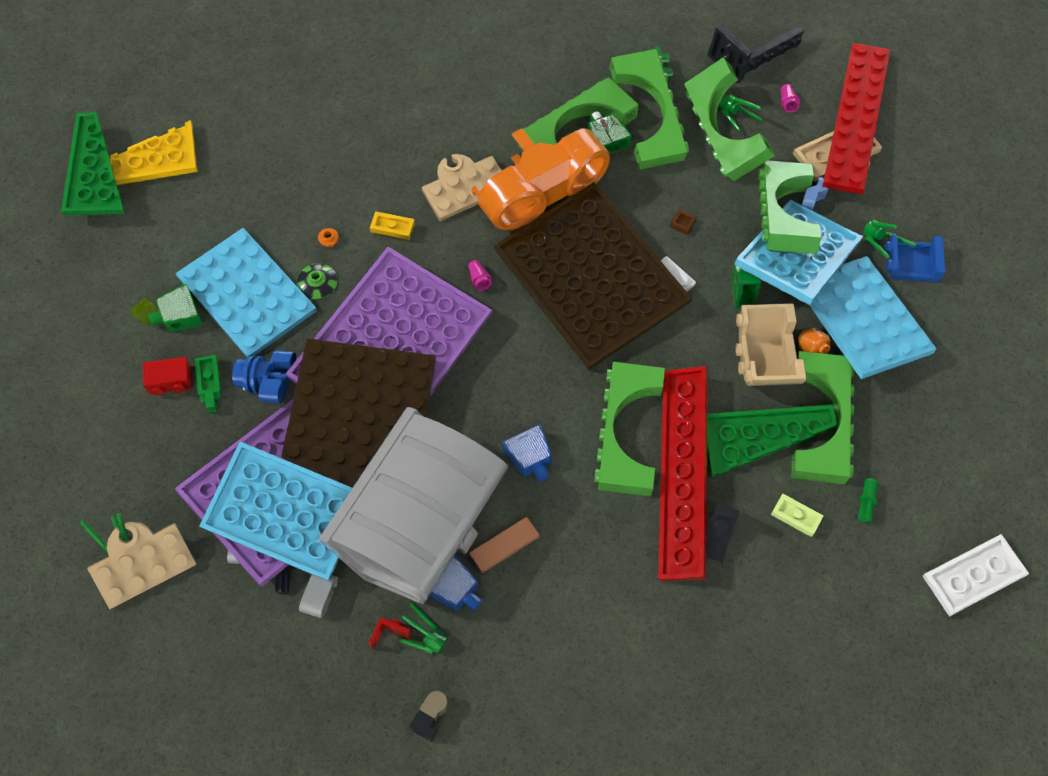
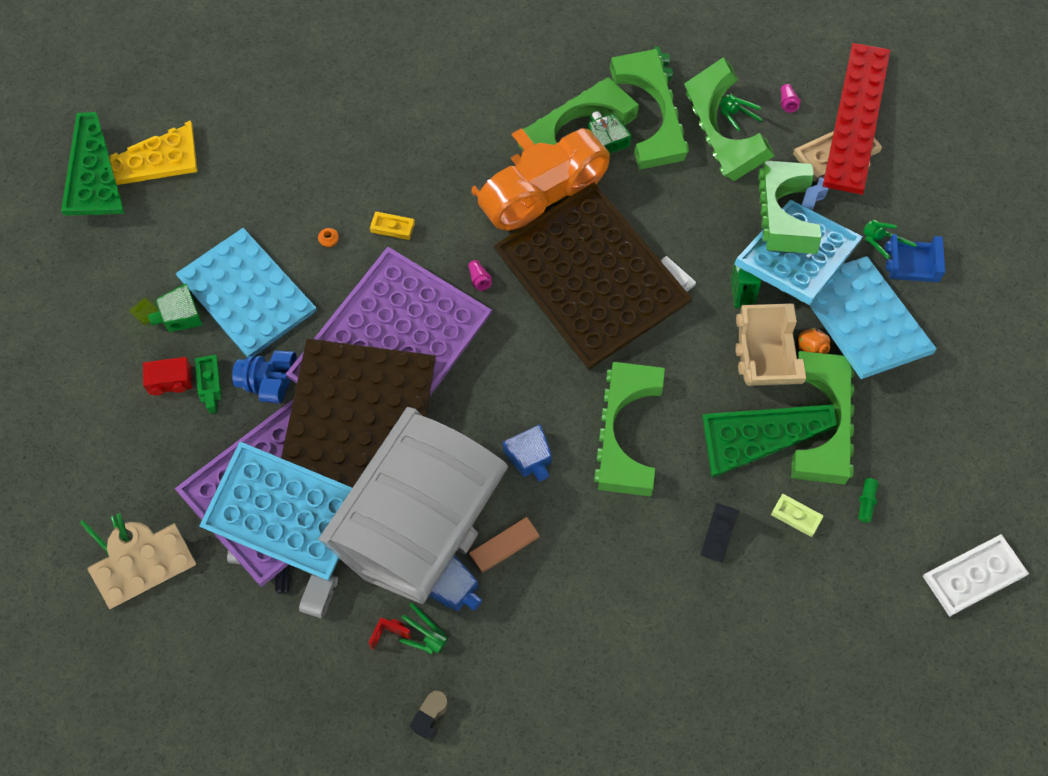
(320, 287): dish -> none
(454, 185): tan plate -> none
(683, 222): reddish brown tile -> none
(683, 475): red plate -> none
(741, 58): black bracket -> none

